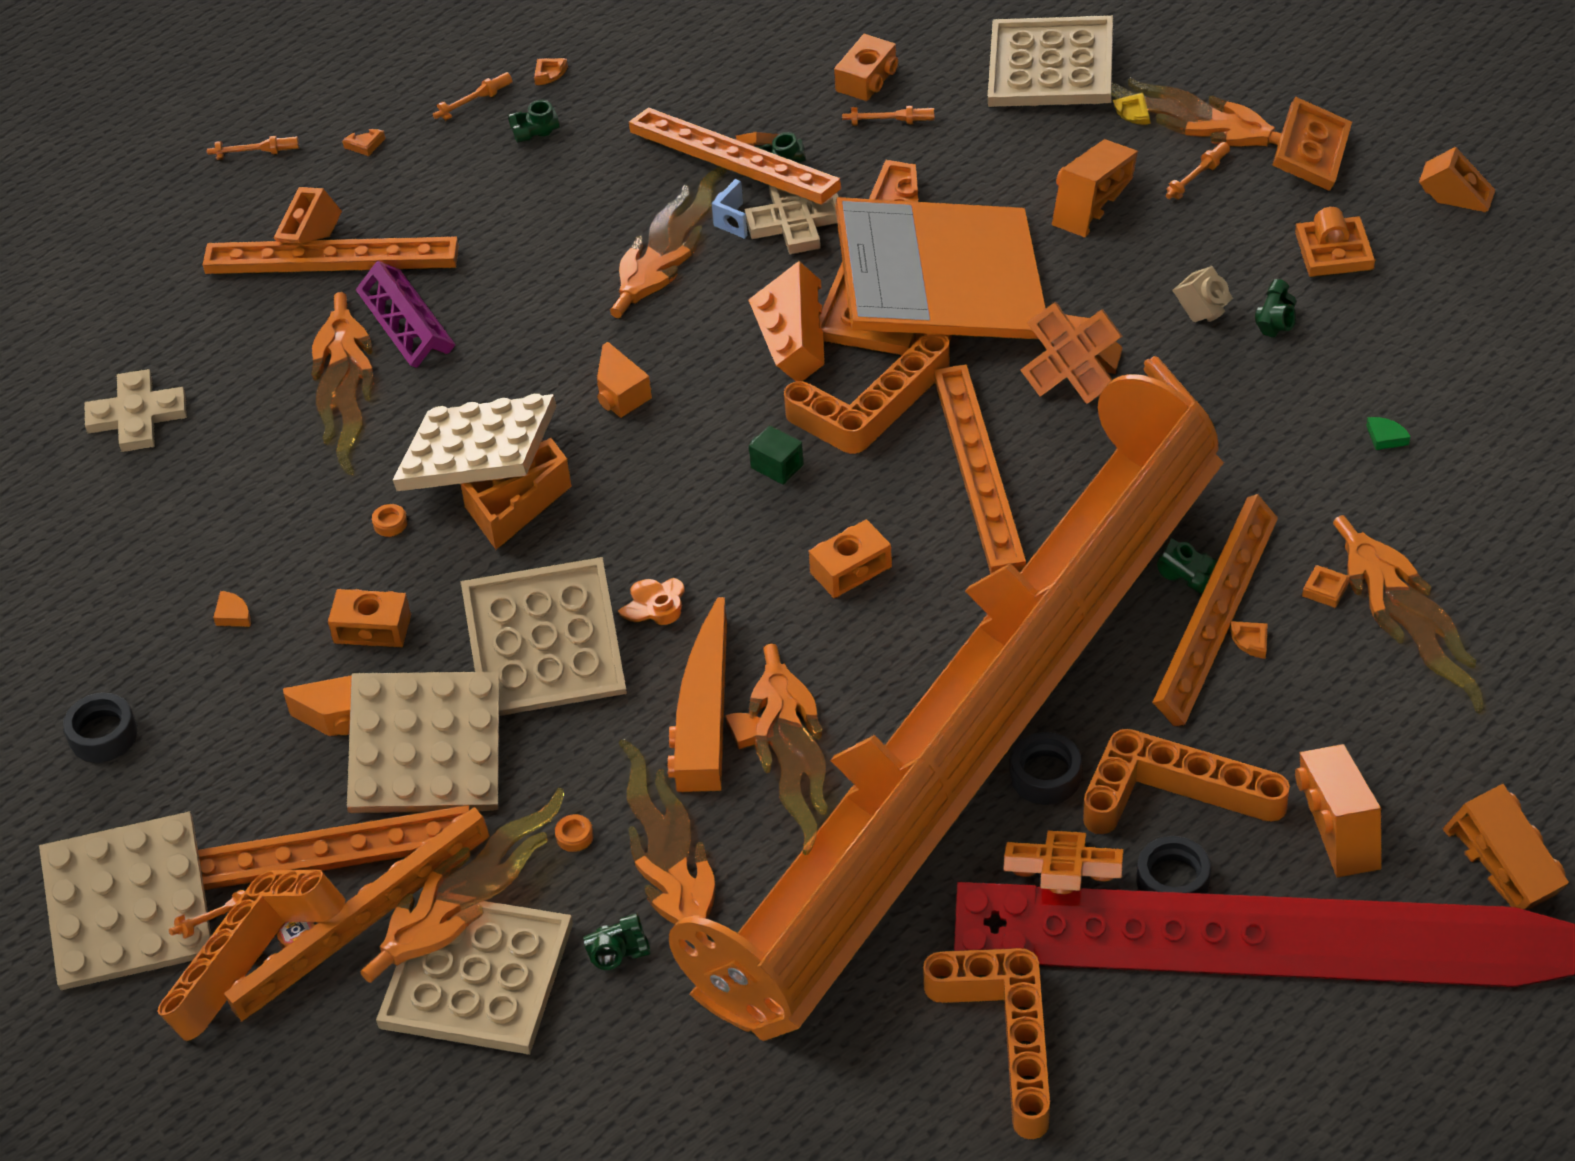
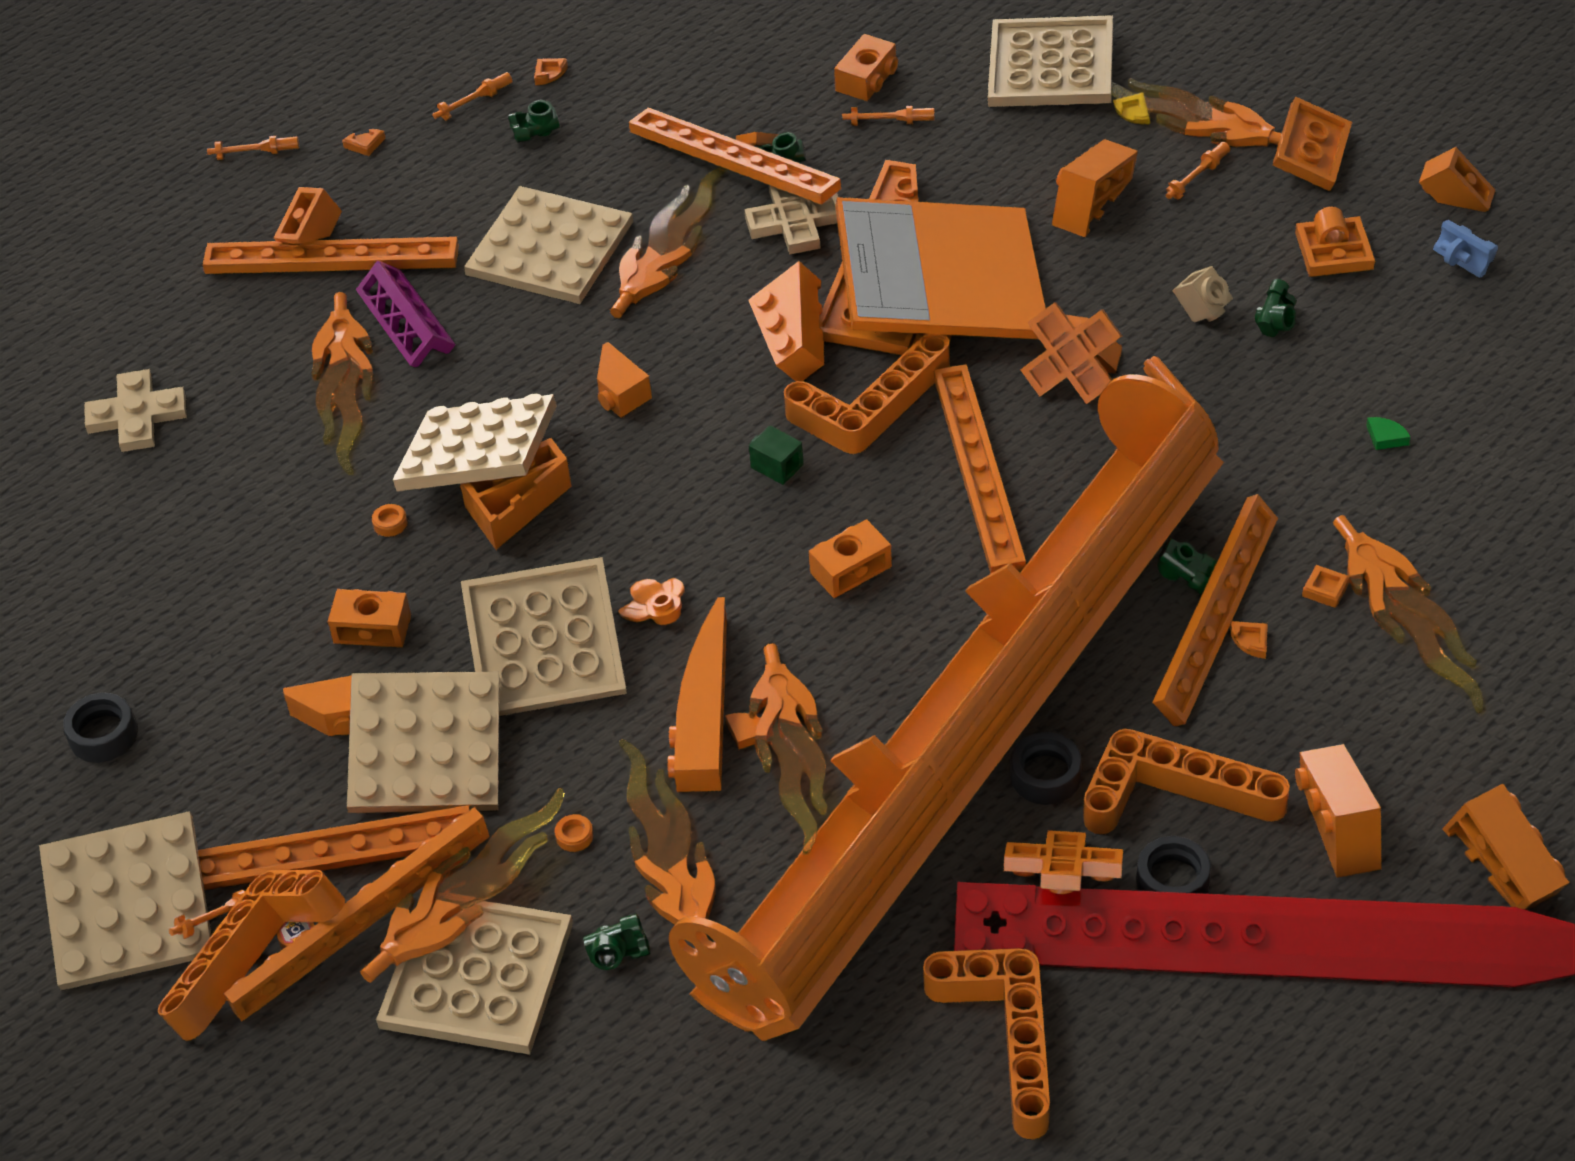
(231, 611): orange tile -> none
(549, 244): none -> tan plate
(726, 206): light blue bracket -> none
(1464, 248): none -> medium blue hips

